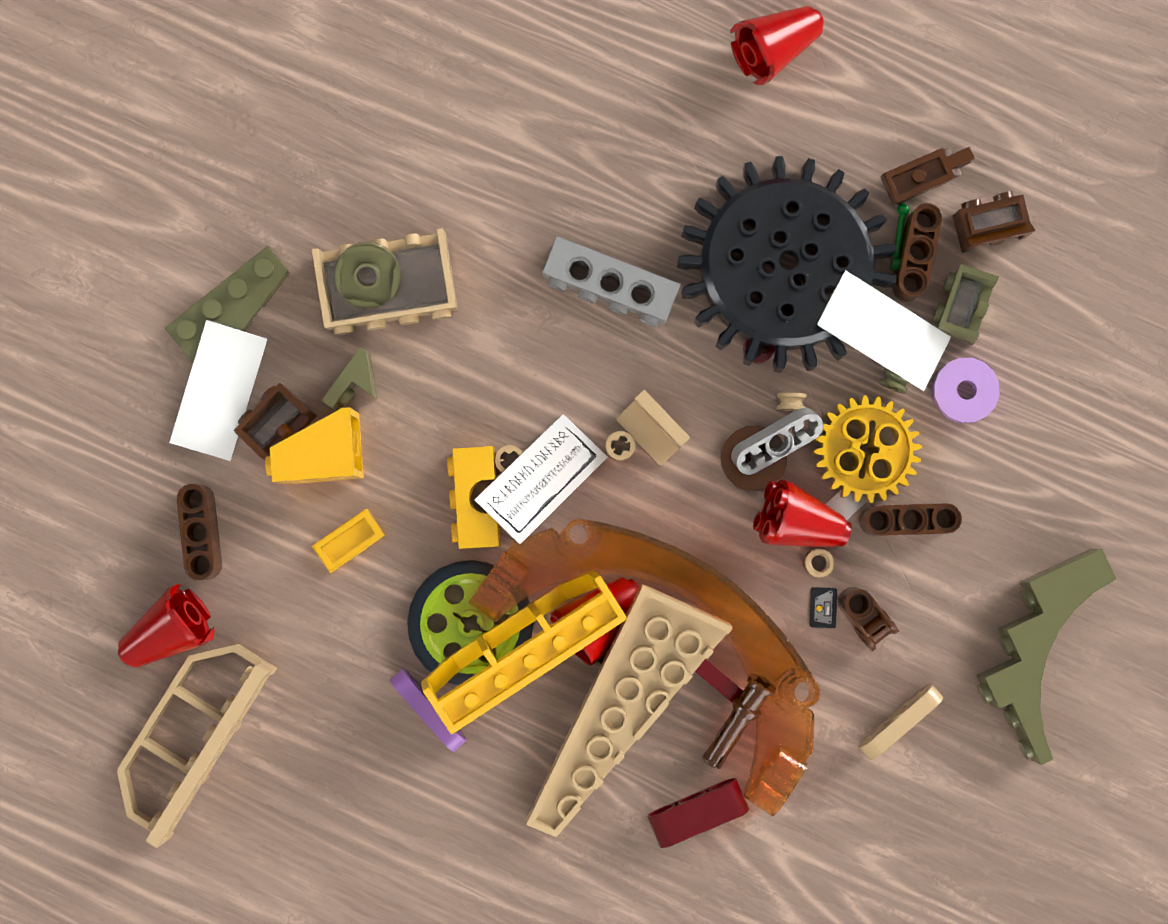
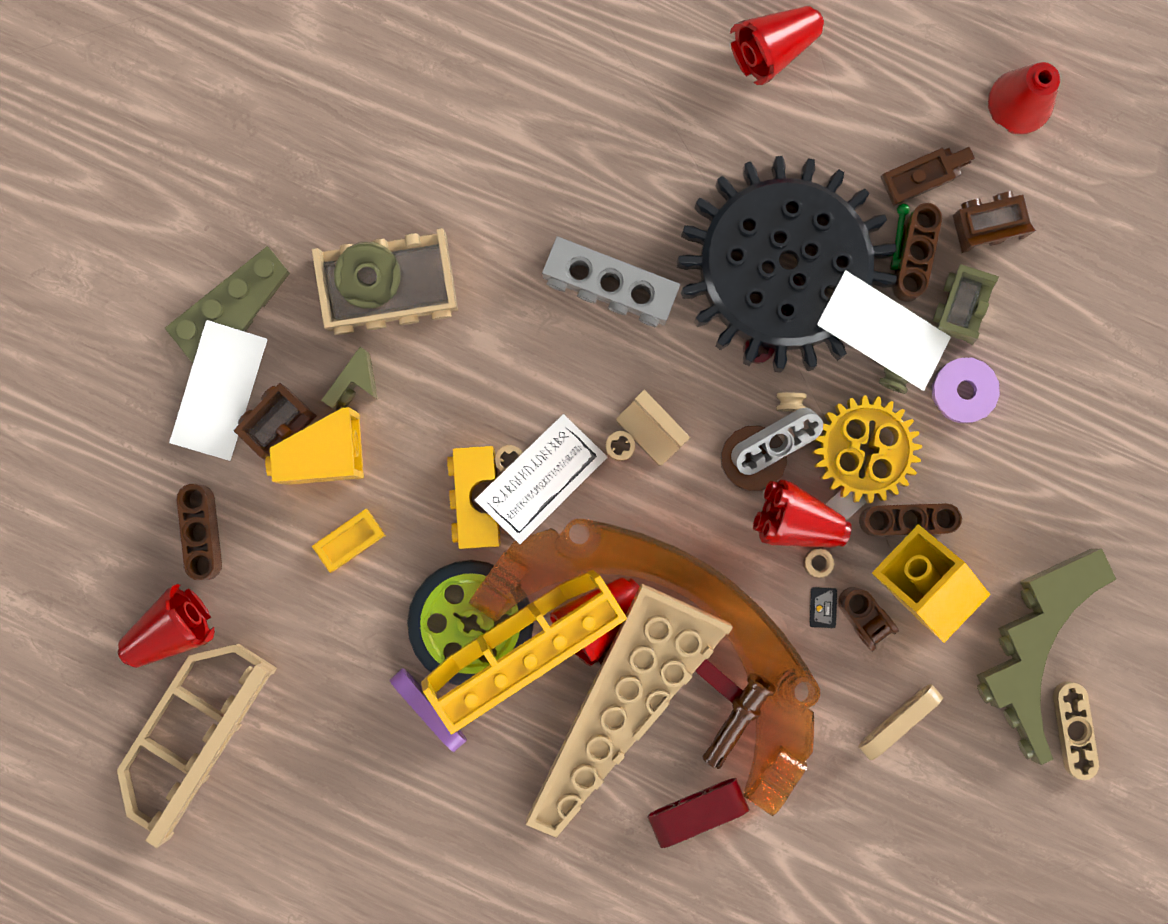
(931, 583): none -> yellow slope
(1024, 97): none -> red cone
(1070, 755): none -> tan beam

